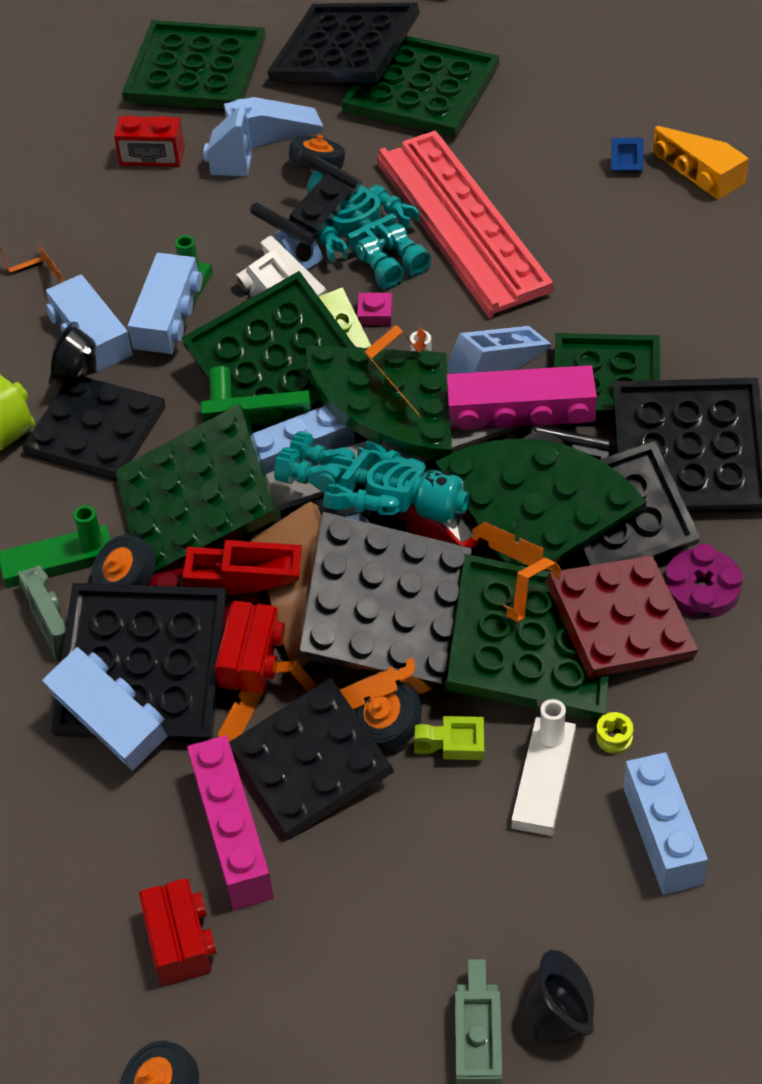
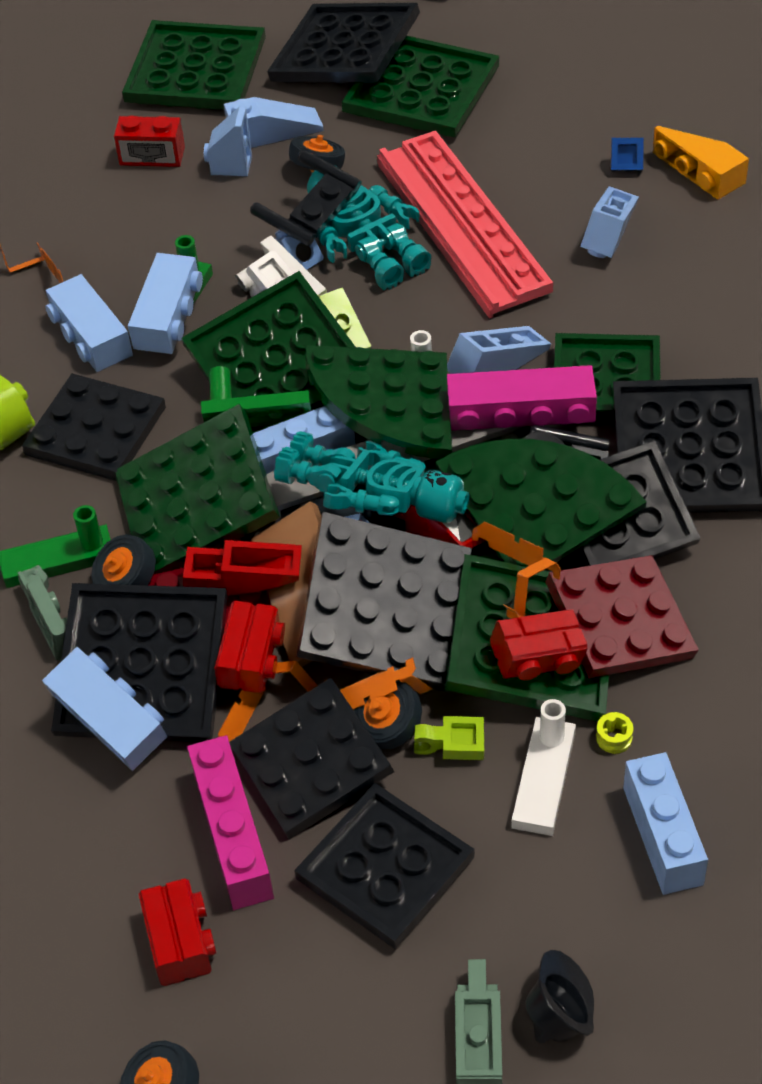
(73, 354): black piece -> none
(375, 309): dark pink plate -> none
(384, 865): none -> black plate
(386, 339): orange piece -> none
(538, 644): none -> red brick
(608, 222): none -> light blue slope
(707, 564): magenta plate -> none

